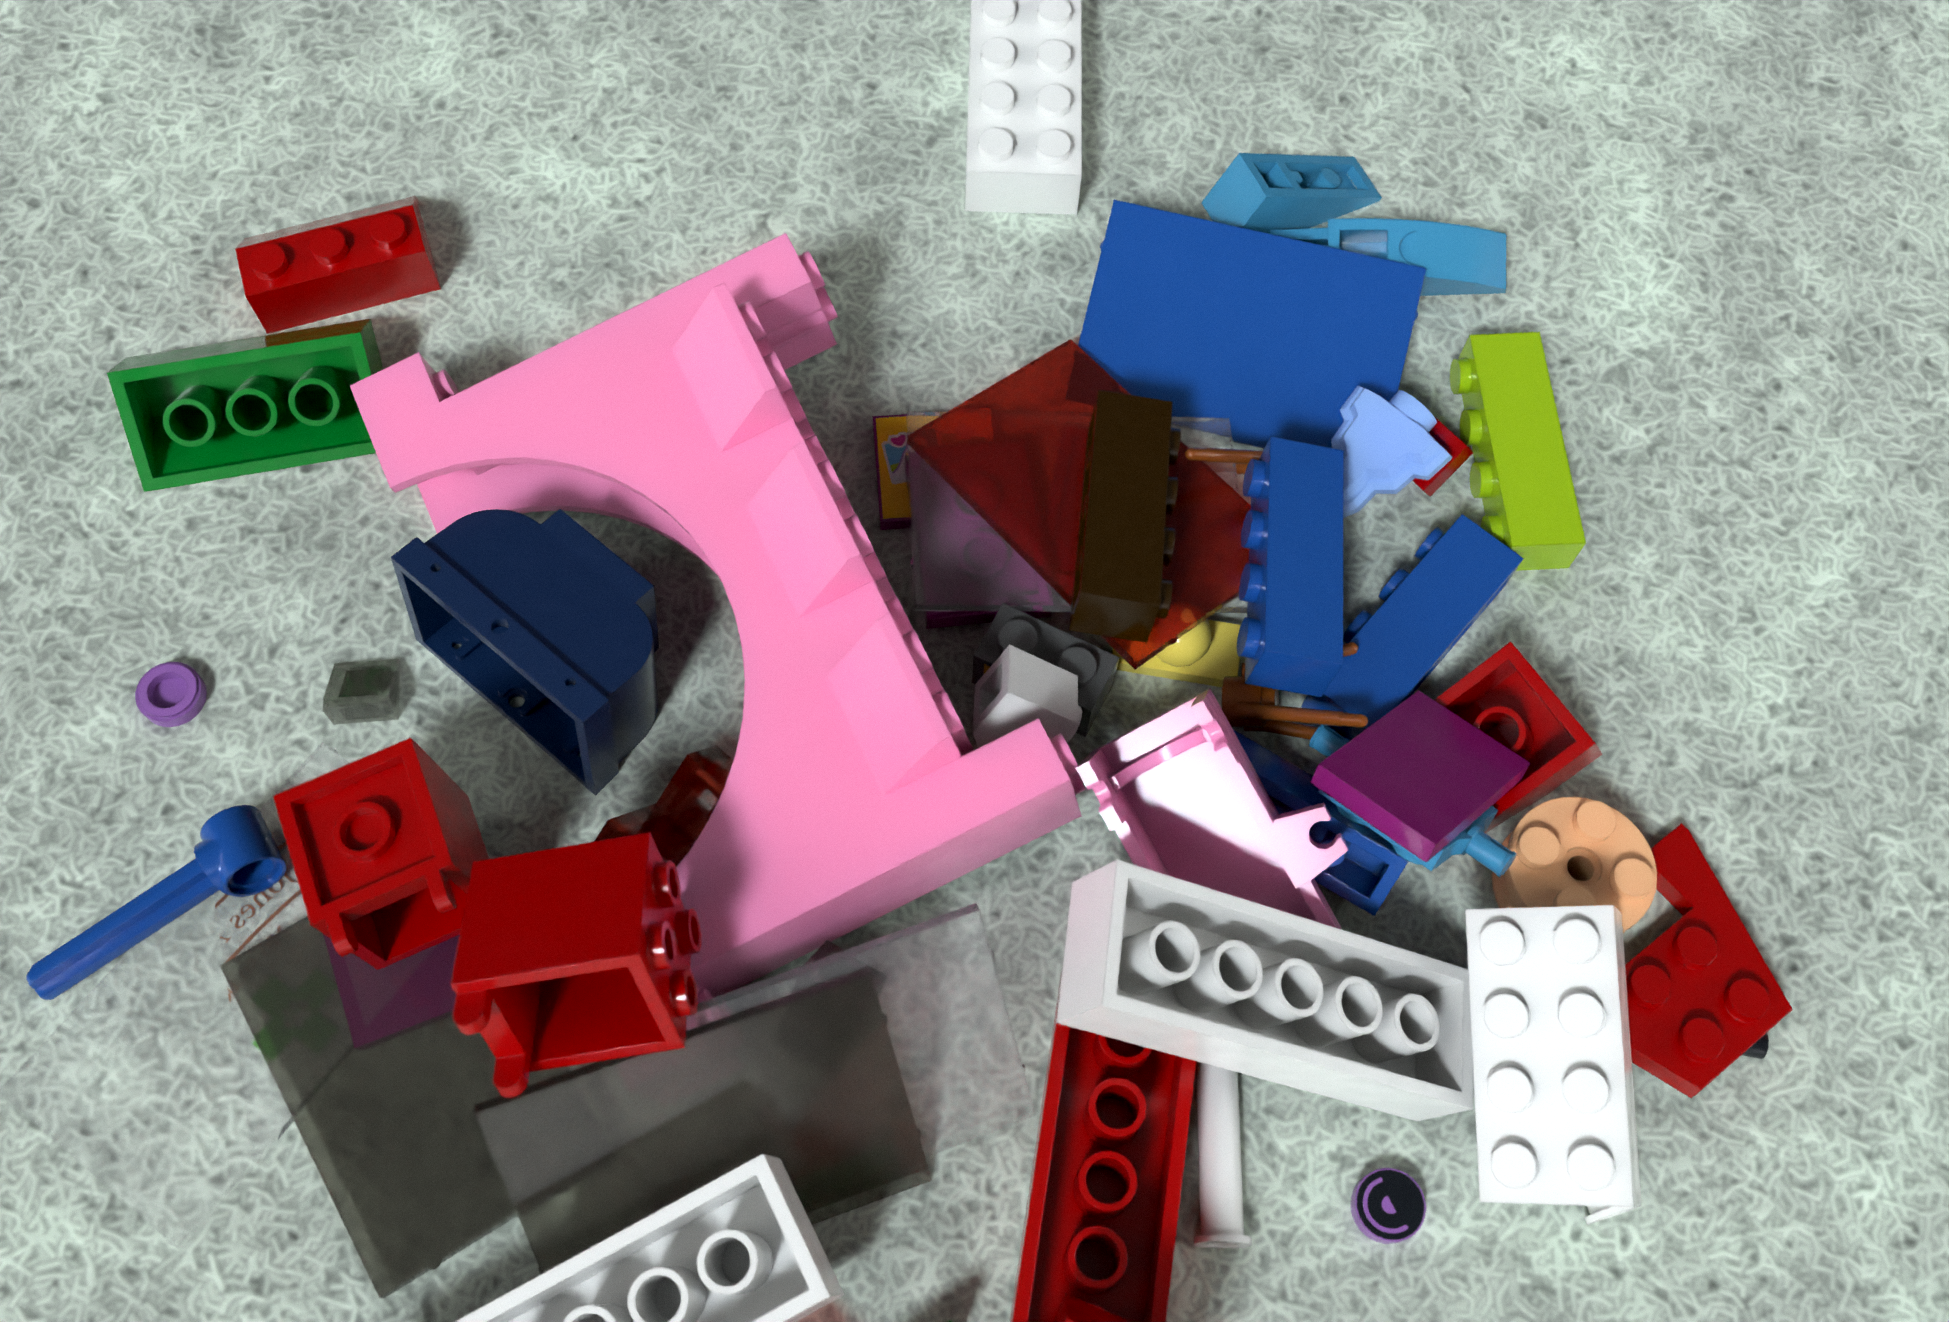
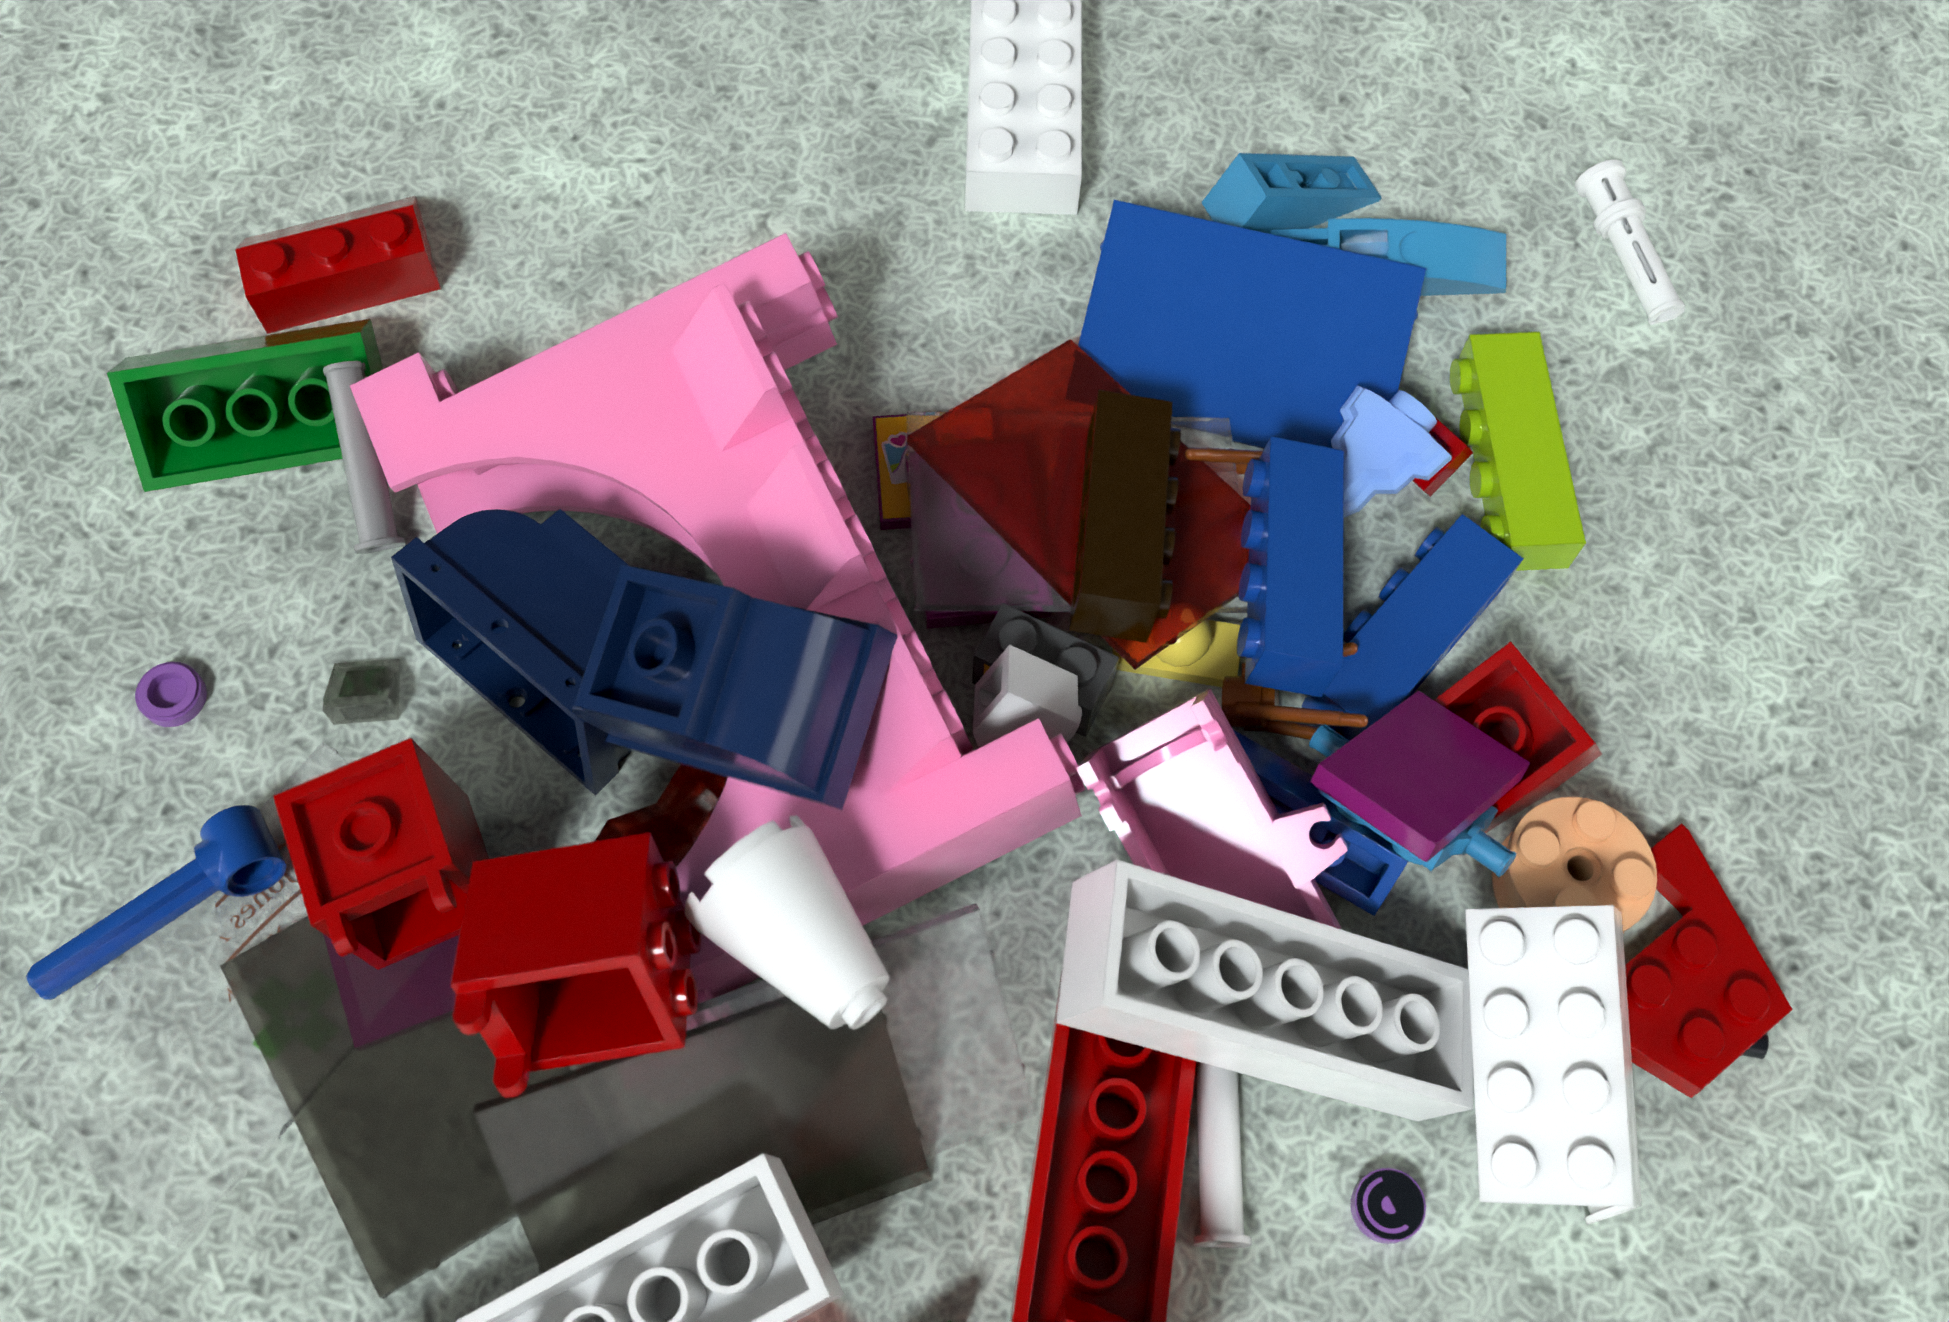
(362, 467): none -> light grey pin
(734, 684): none -> dark blue container
(792, 924): none -> white cone
(1621, 221): none -> white pin

